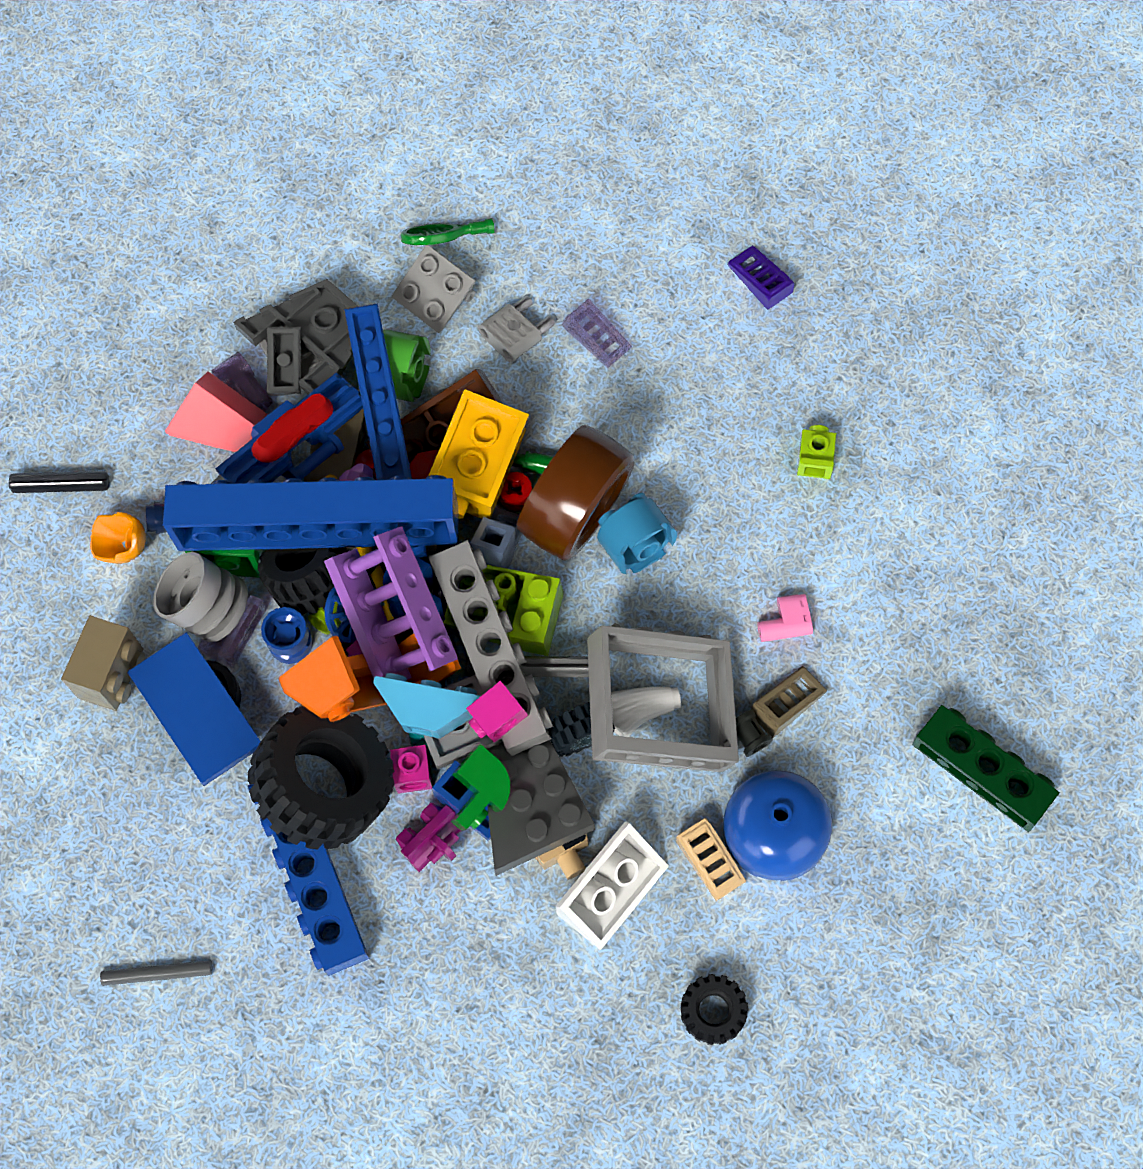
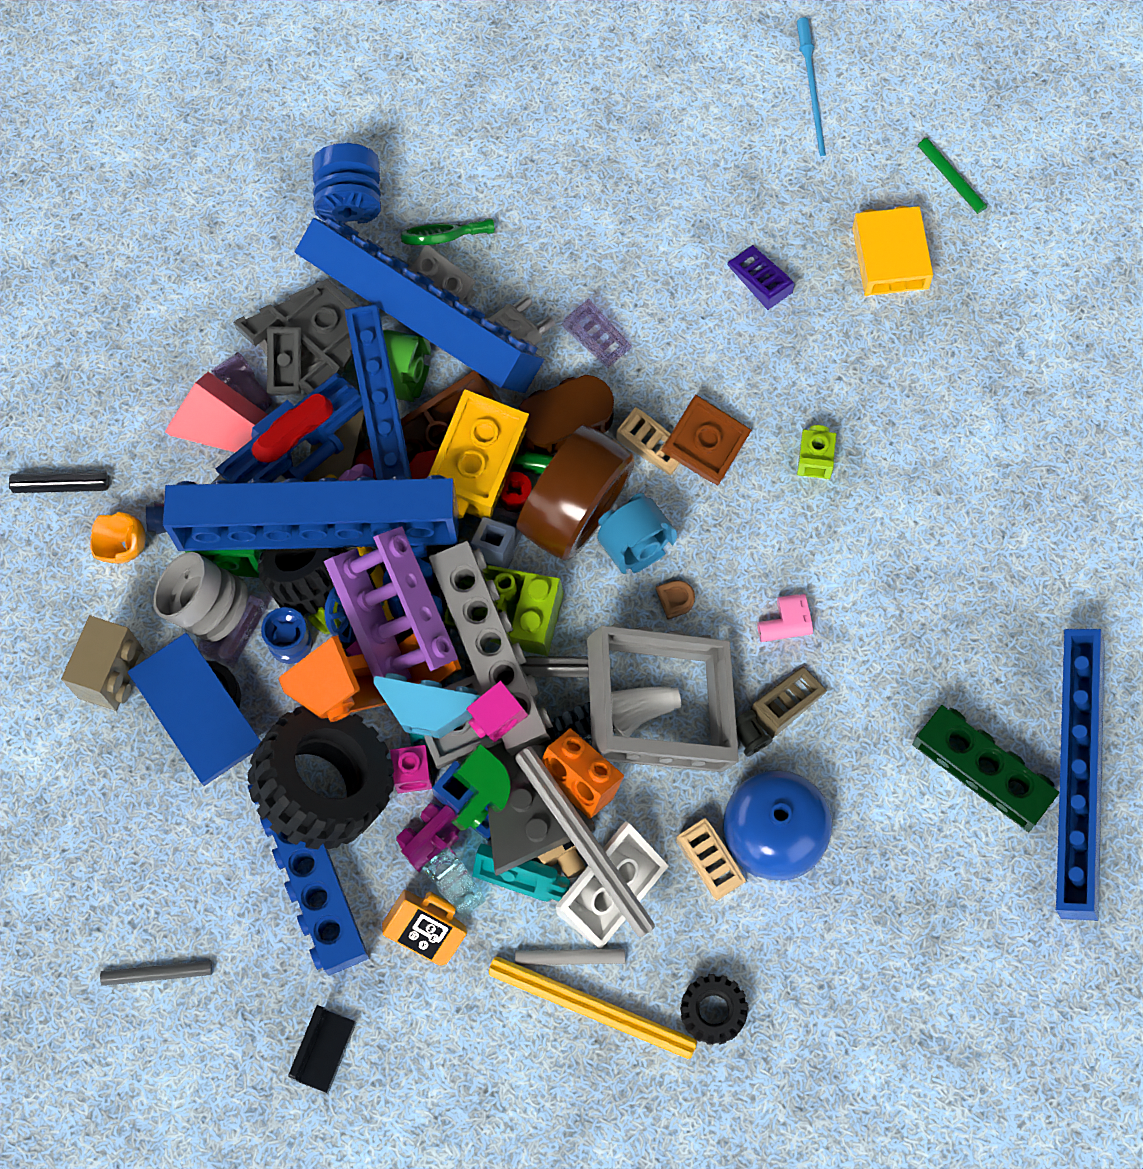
(322, 1049): none -> black panel
(346, 183): none -> blue wheel
(420, 304): none -> blue brick
(424, 926): none -> light orange piece
(454, 883): none -> clear light blue leg
(528, 878): none -> teal hinge
(563, 409): none -> reddish brown brick
(570, 957): none -> light grey bar
(582, 773): none -> orange brick
(585, 842): none -> light grey axle
(592, 1007): none -> yellow axle
(634, 442): none -> tan slope
(676, 598): none -> medium nougat tile
(706, 440): none -> dark orange tile
(806, 48): none -> dark azure piece
(892, 250): none -> yellow brick
(952, 175): none -> green bar
(1080, 775): none -> blue brick

